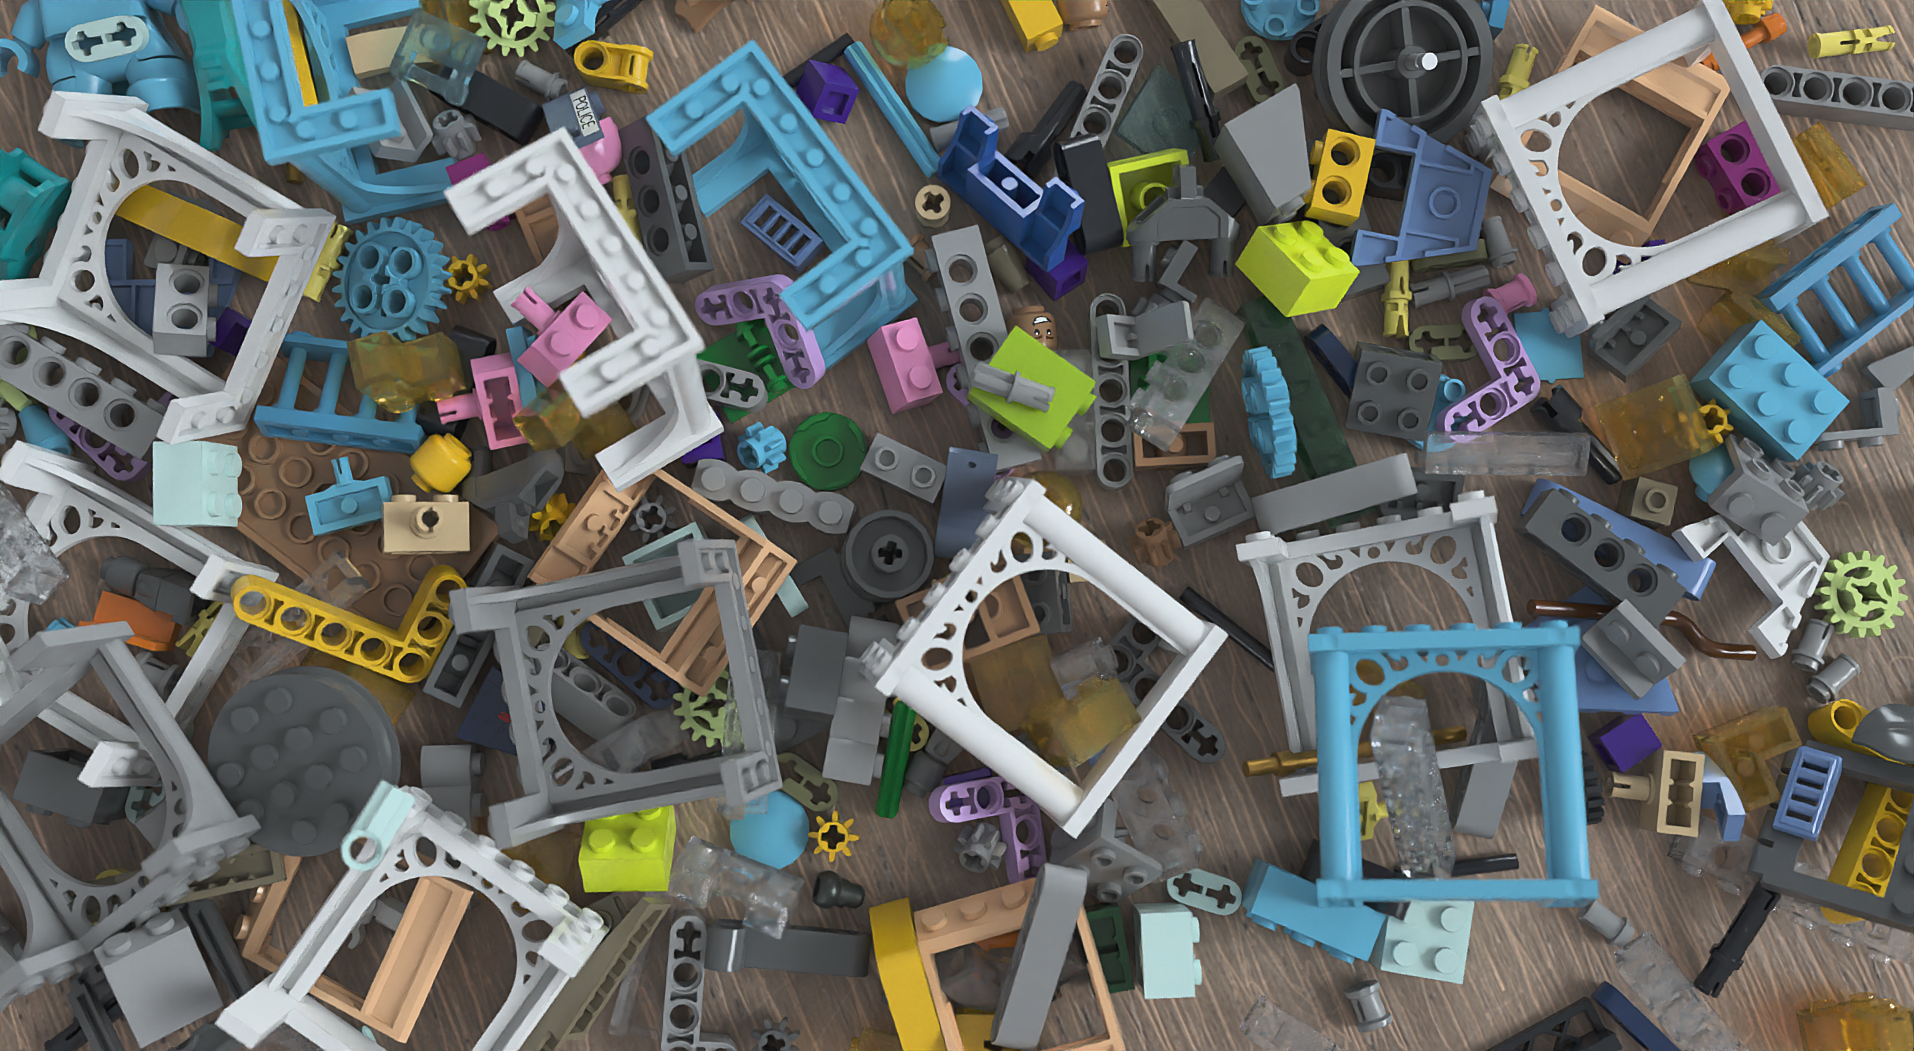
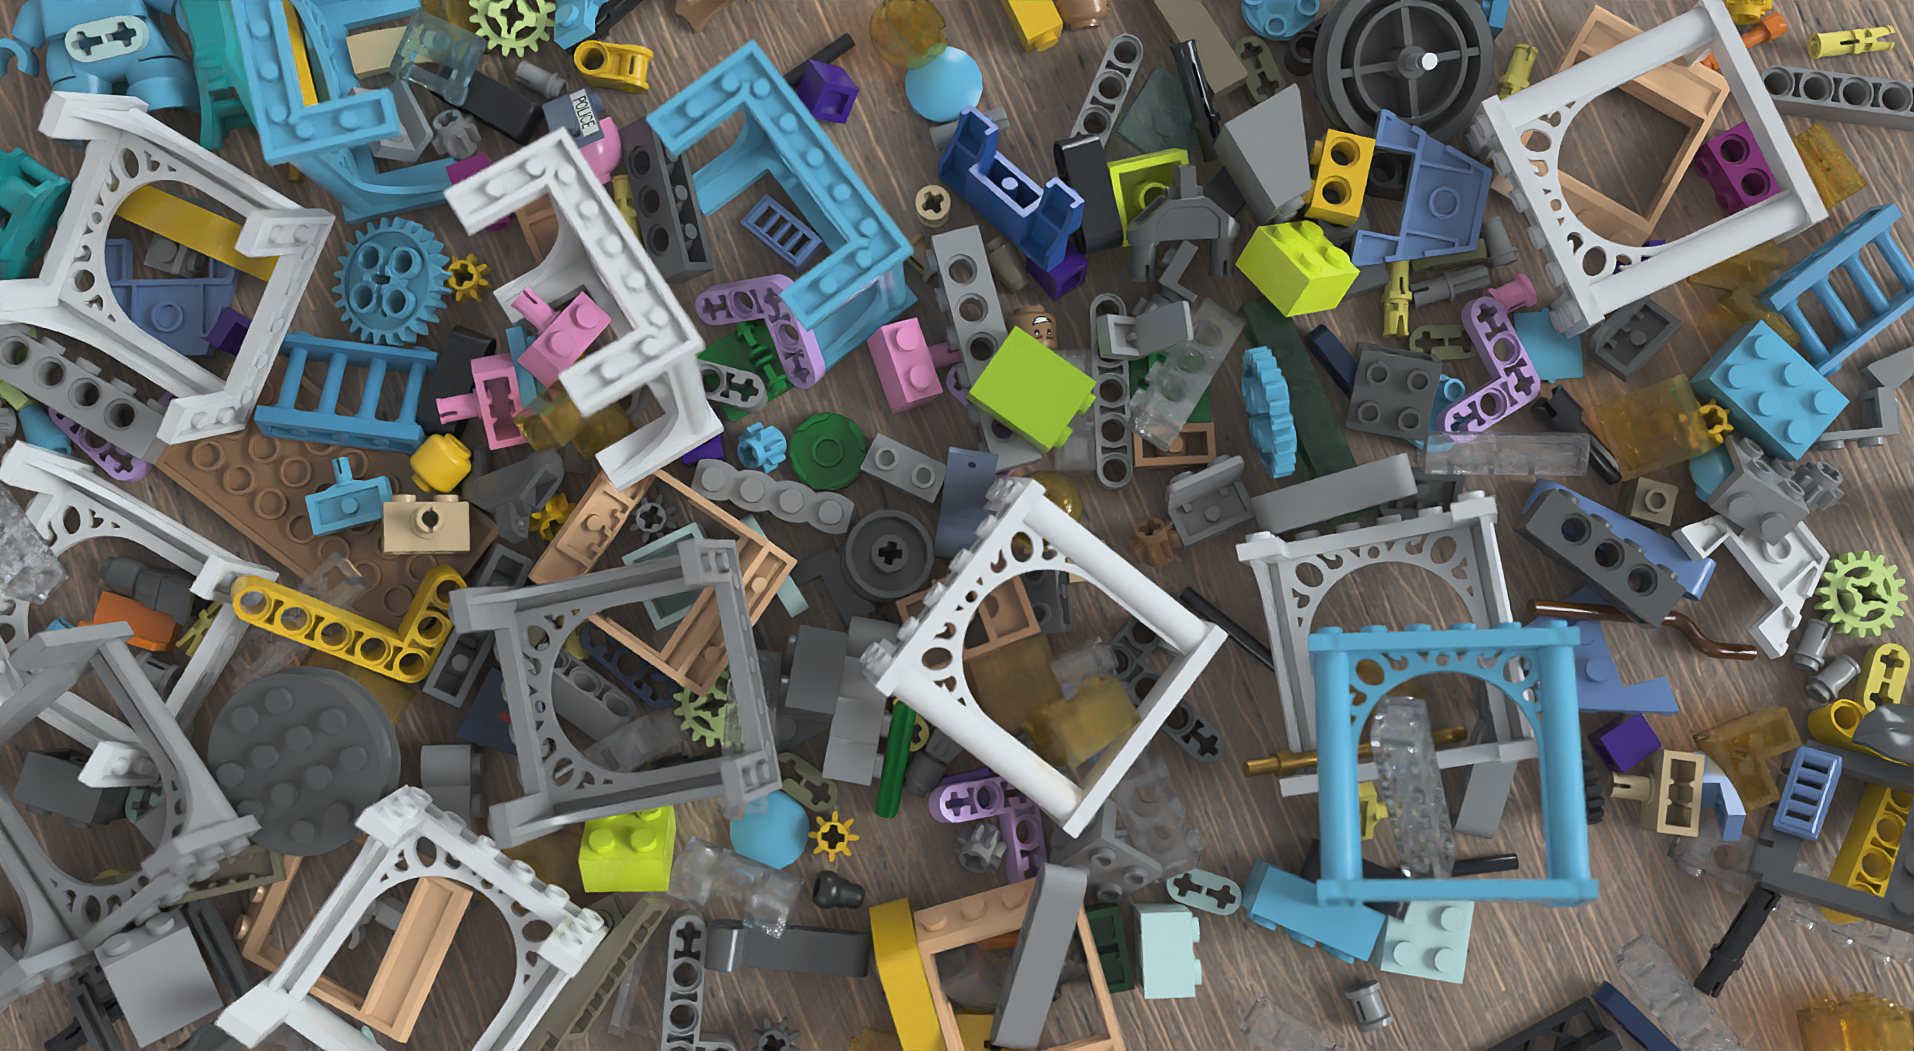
(179, 310): light grey brick -> none
(196, 484): light aqua brick -> none
(327, 261): light yellow pin -> none
(379, 822): light aqua piece -> none
(405, 373): clear yellow brick -> none
(893, 108): medium azure axle -> none
(1012, 386): light grey axle -> none
(1034, 146): black piece -> none
(1614, 928): light grey pin -> none
(1631, 649): light grey bracket -> none
(1882, 680): none -> light yellow beam

